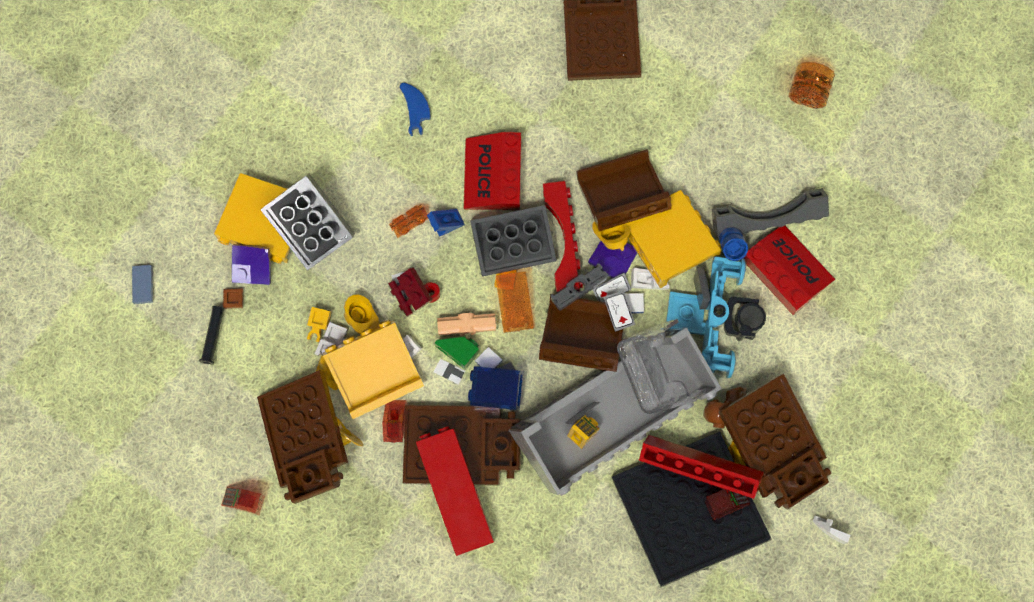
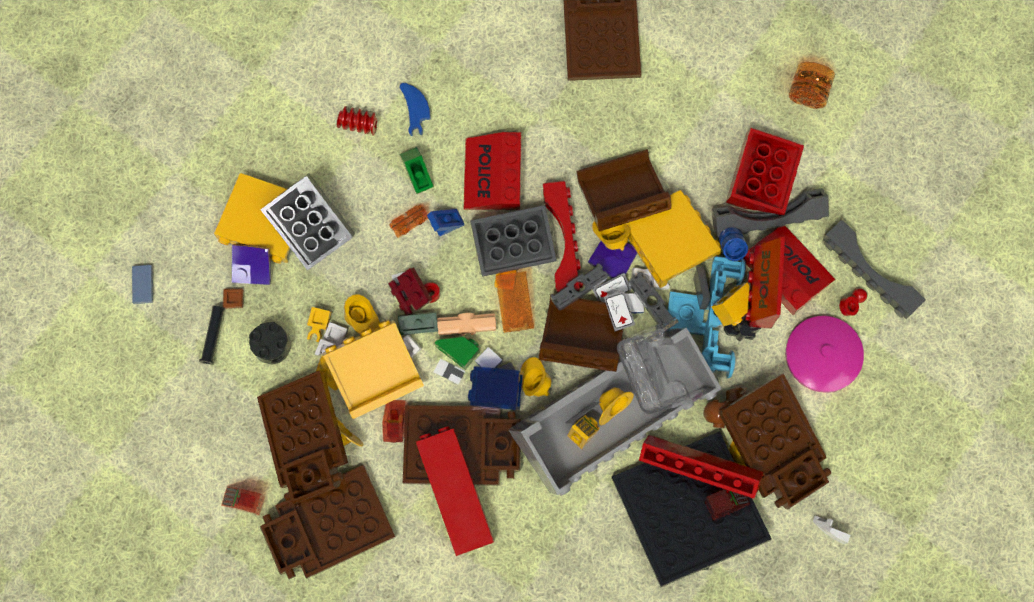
(270, 343): none -> pearl dark grey brick
(327, 527): none -> reddish brown plate
(359, 121): none -> red piece
(416, 170): none -> green slope
(418, 323): none -> plate
(535, 378): none -> yellow piece
(613, 402): none -> yellow piece
(643, 291): none -> dark grey piece
(733, 305): none -> yellow slope
(764, 173): none -> red slope
(766, 283): none -> red slope
(824, 354): none -> dark pink dish
(850, 305): none -> red plate
(901, 297): none -> dark grey arch

